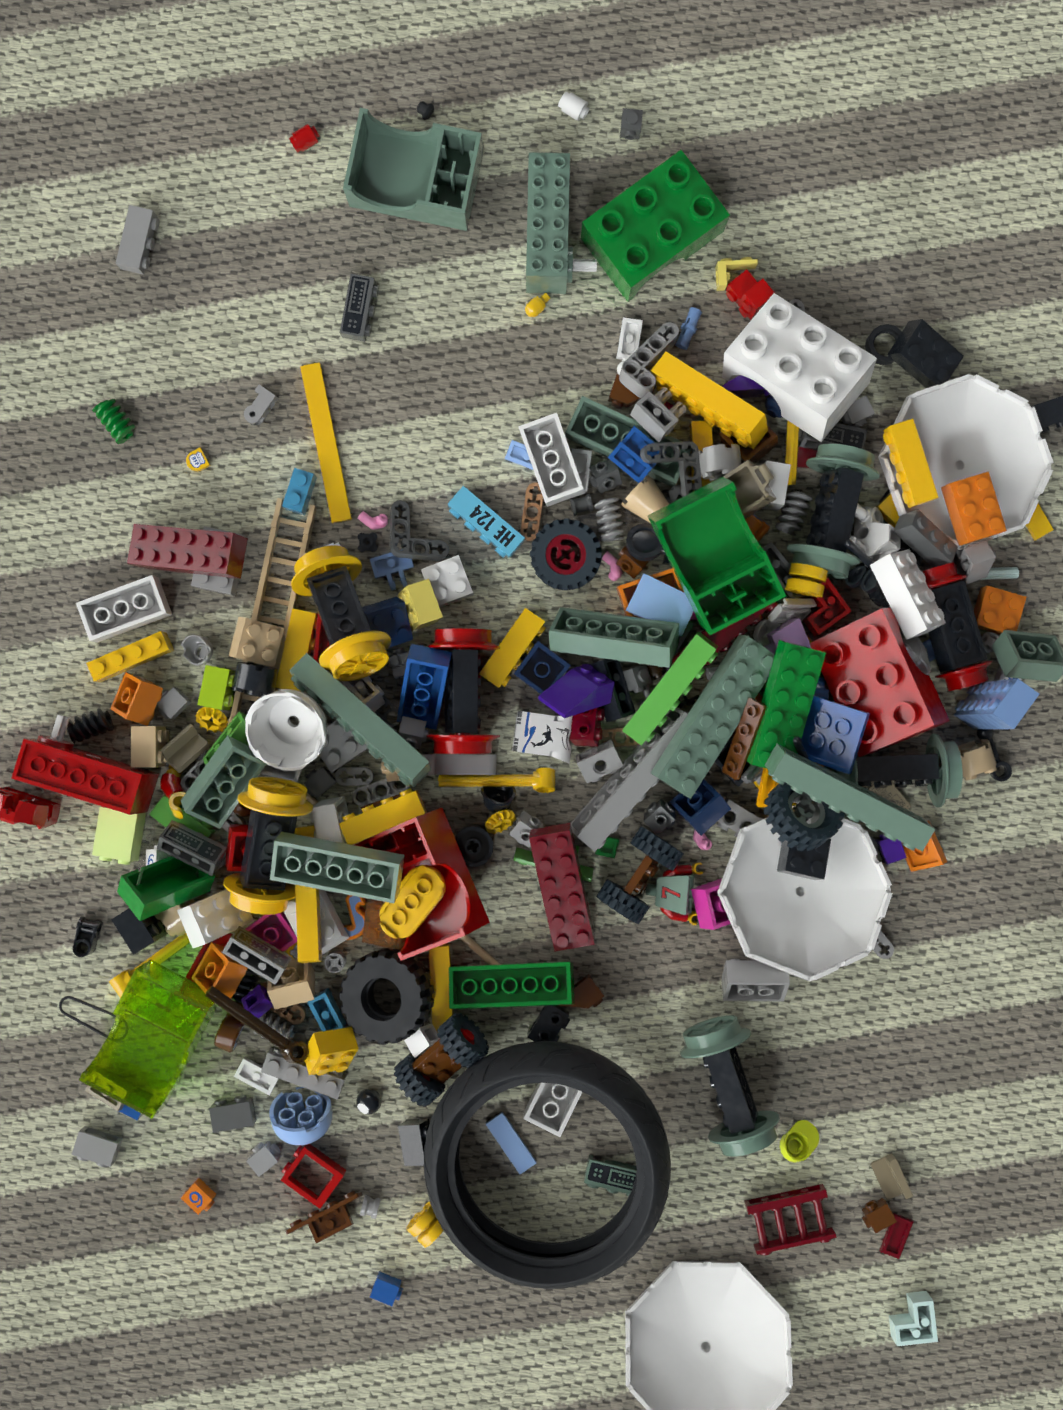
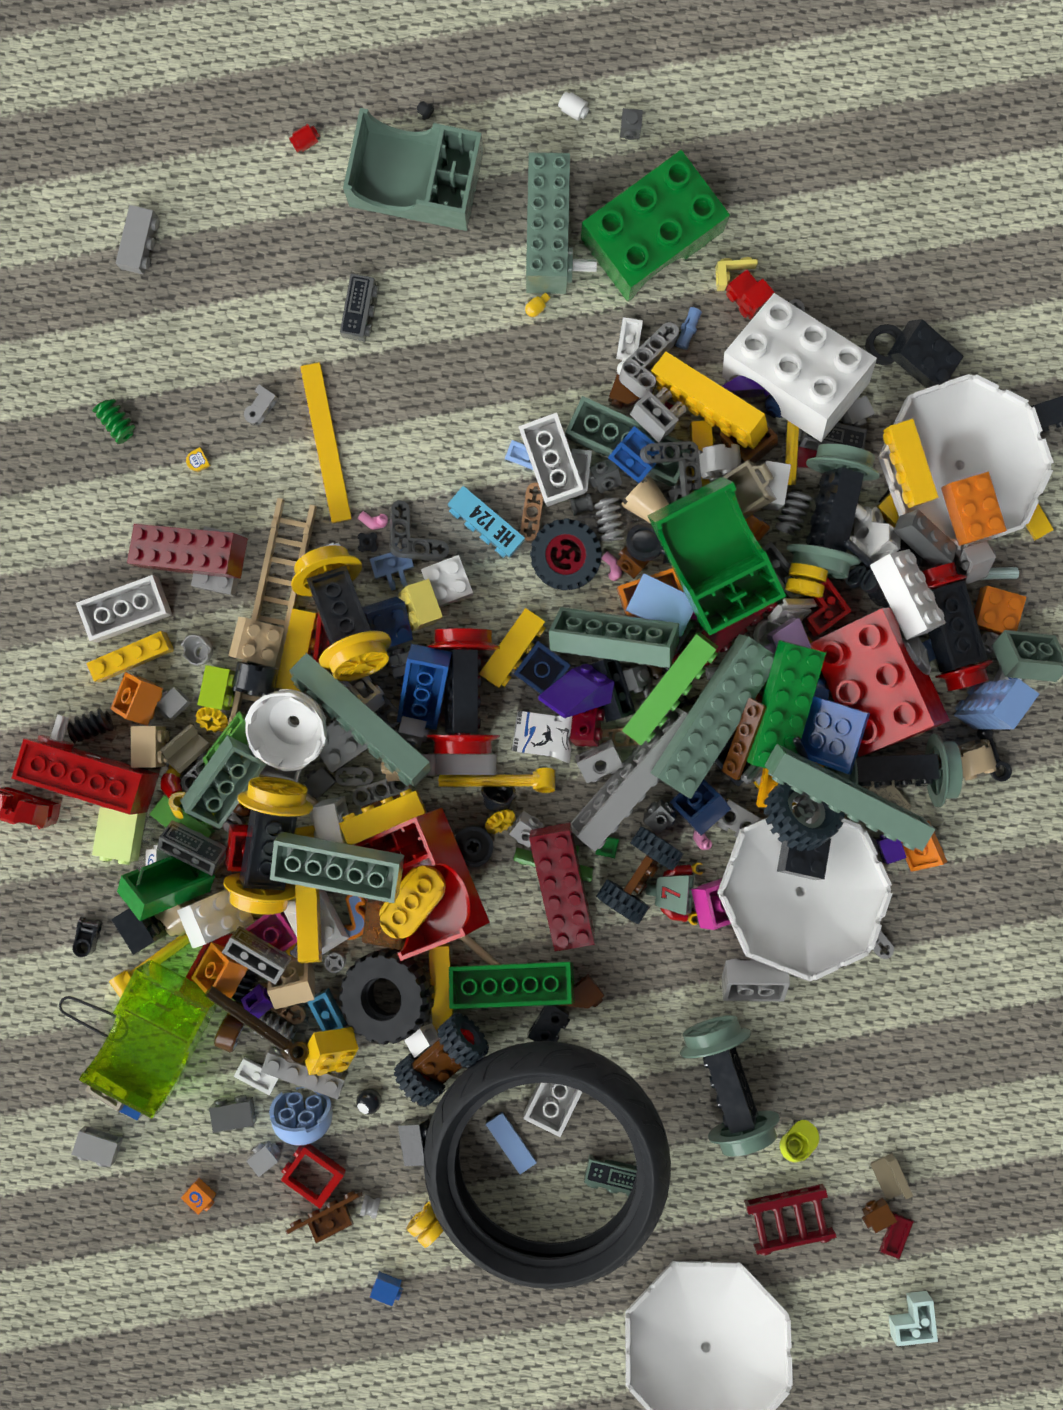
(299, 491): dark azure brick -> none

